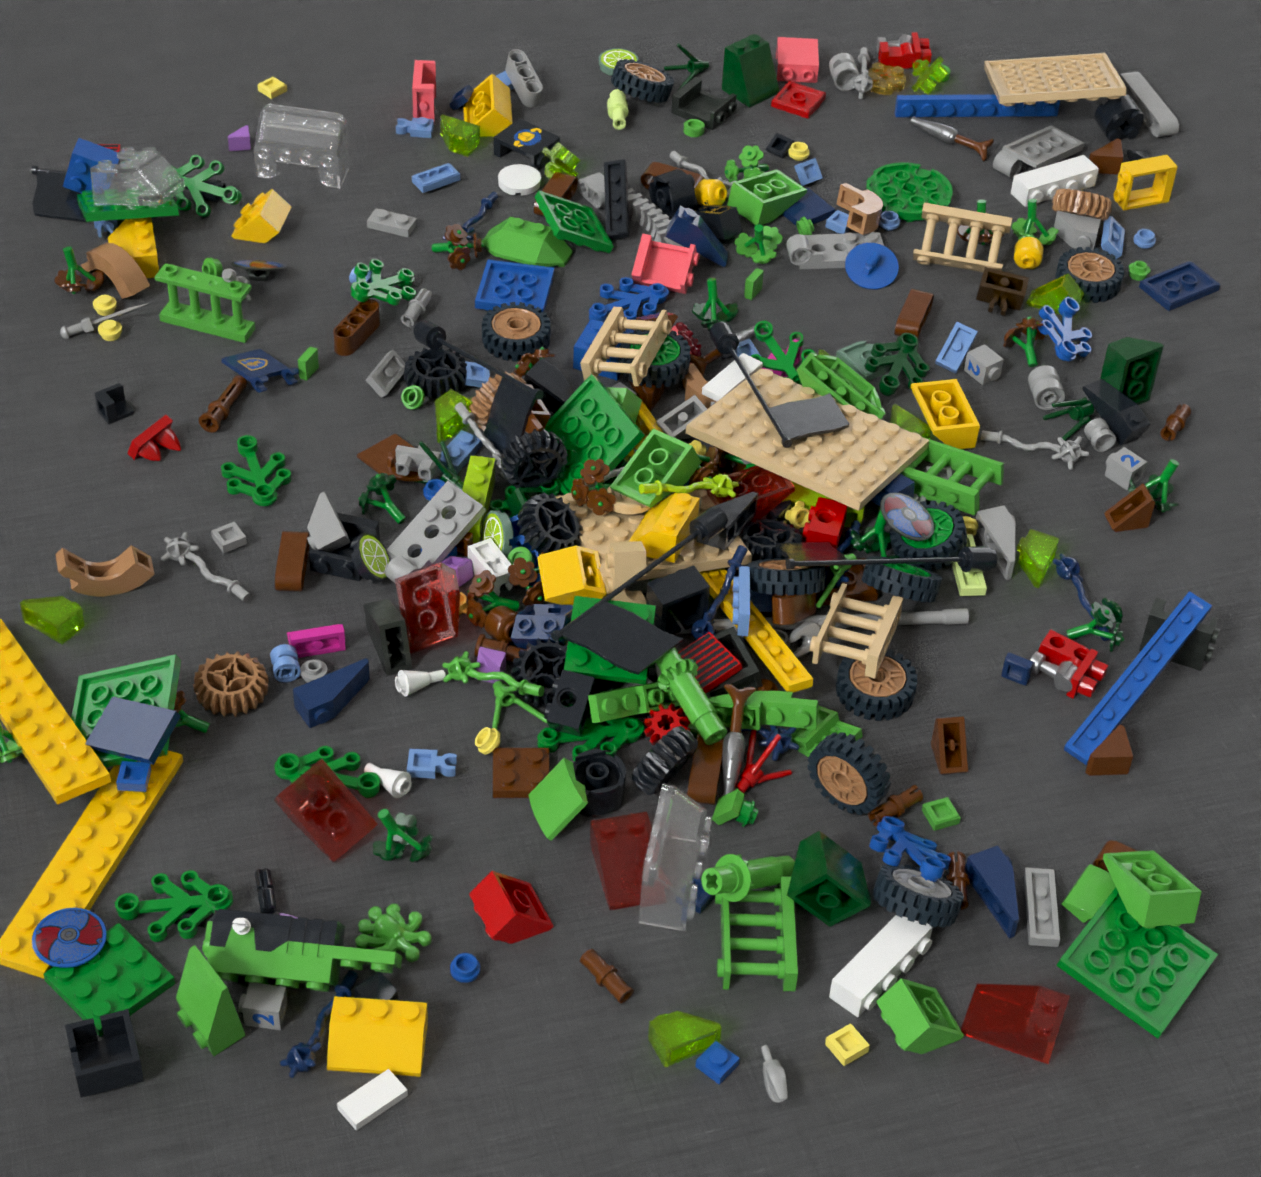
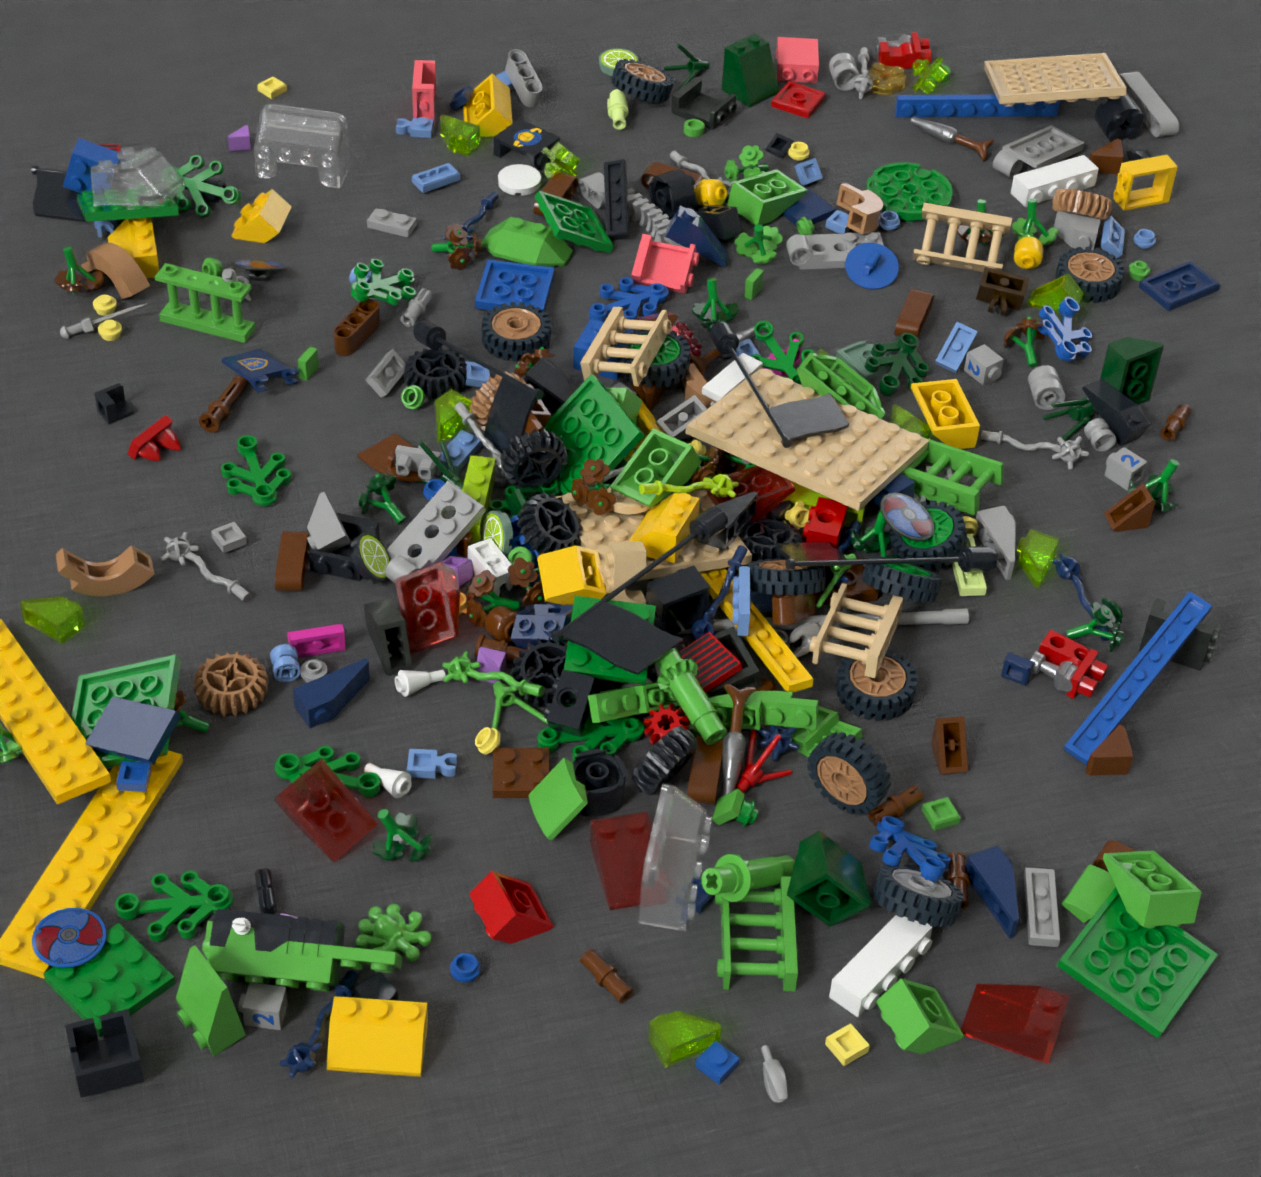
(372, 1099): white tile -> none

